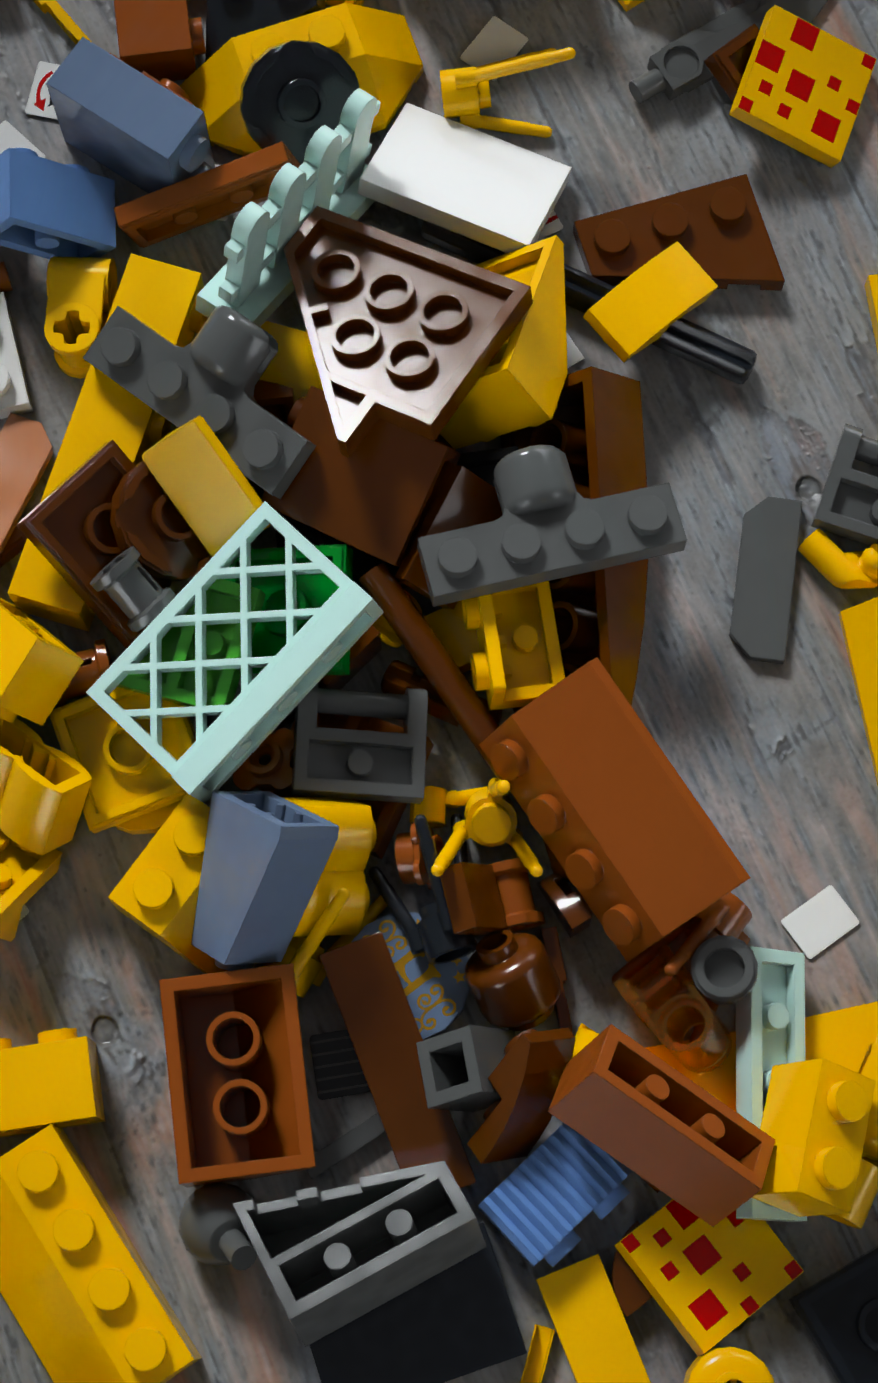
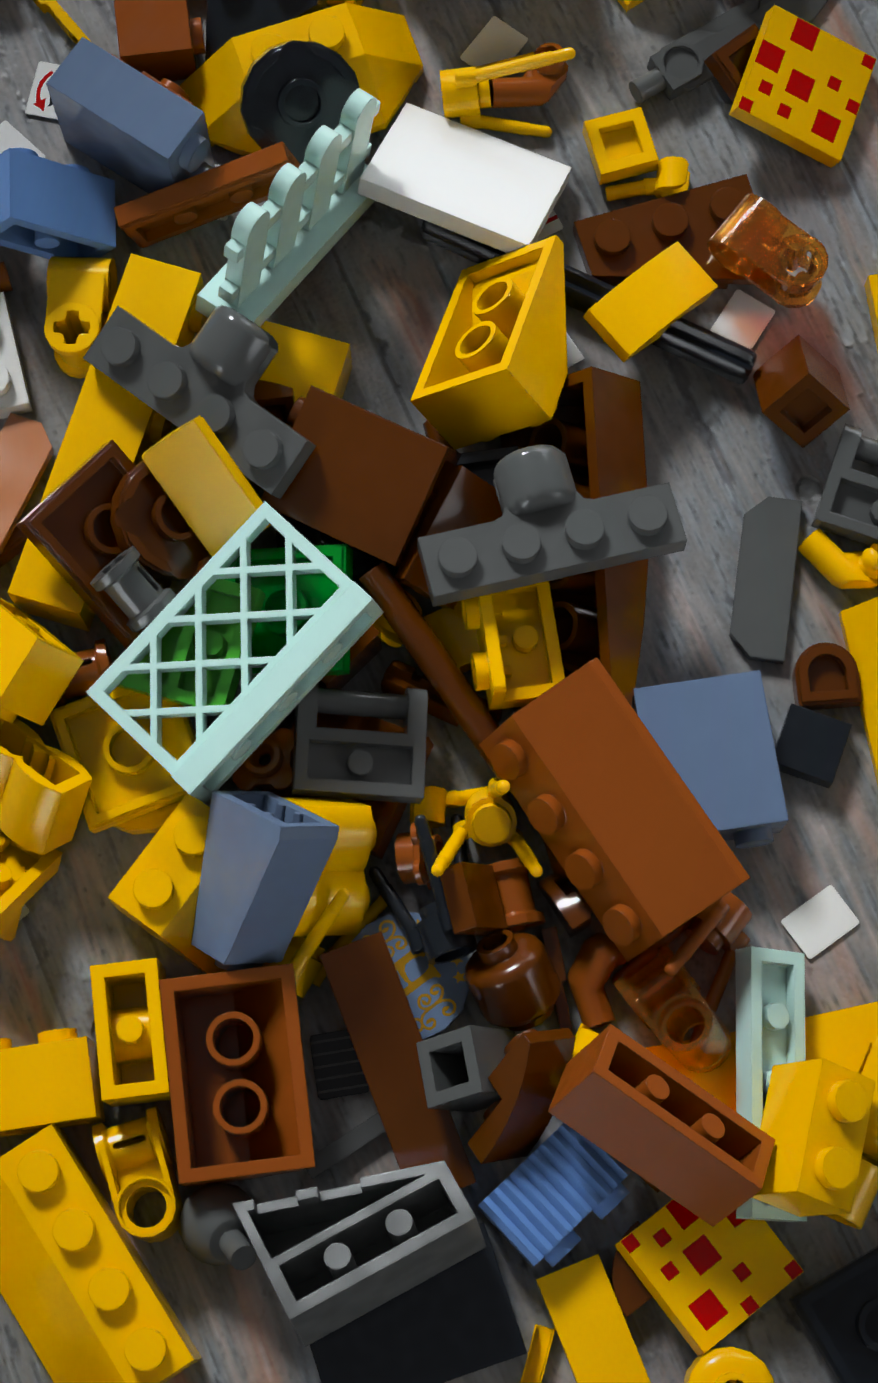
(130, 1032): none -> yellow brick
(135, 1162): none -> yellow piece
(395, 324): wing -> none
(531, 89): none -> dark orange arm
(588, 977): none -> dark orange arm
(620, 145): none -> yellow plate
(670, 179): none -> yellow hand
(722, 749): none -> sand blue brick
(724, 969): dark grey tile -> none
(743, 319): none -> sticker
(764, 246): none -> clear orange piece
(800, 391): none -> reddish brown panel
(811, 745): none -> black tile
(826, 678): none -> reddish brown tile

